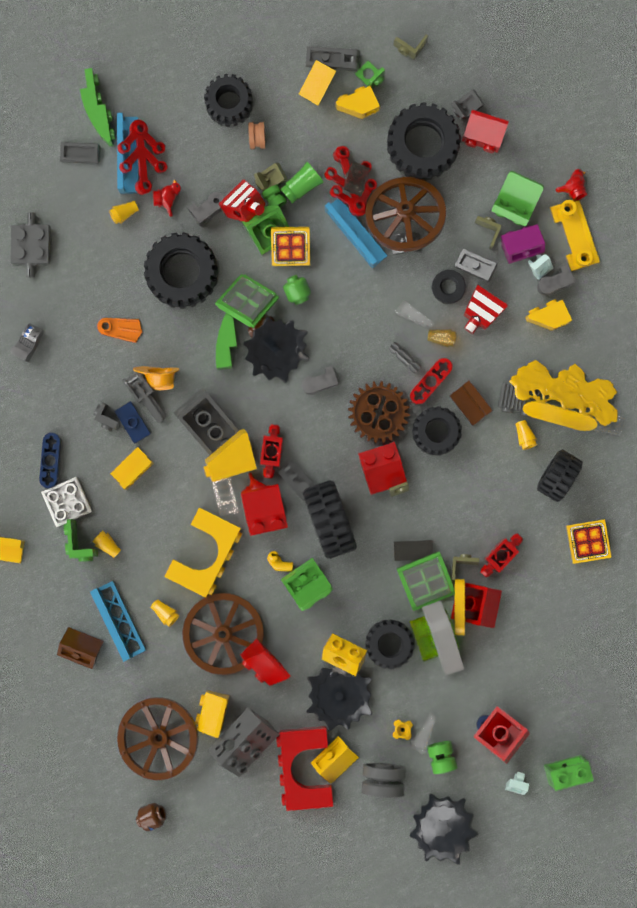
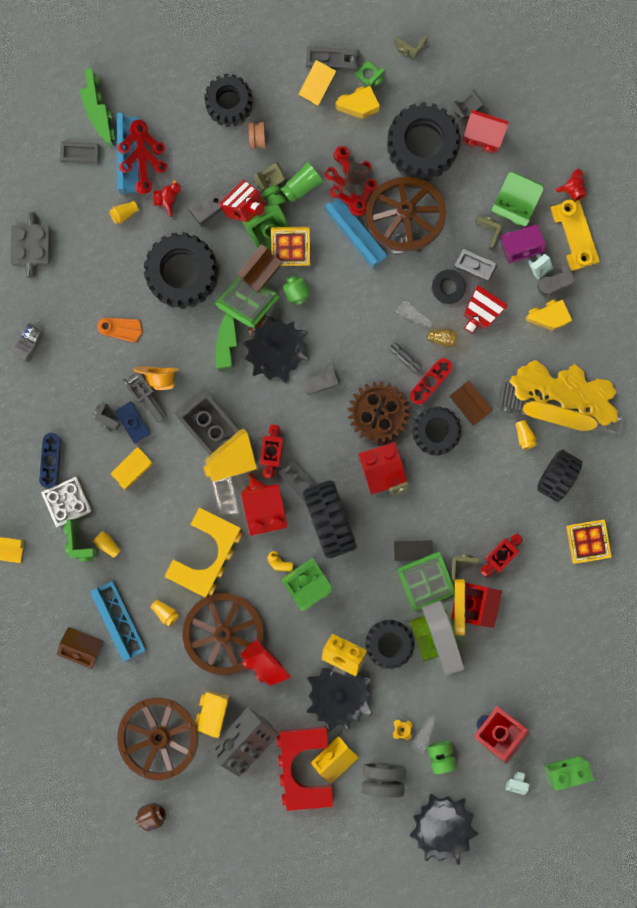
(259, 268): none -> reddish brown panel

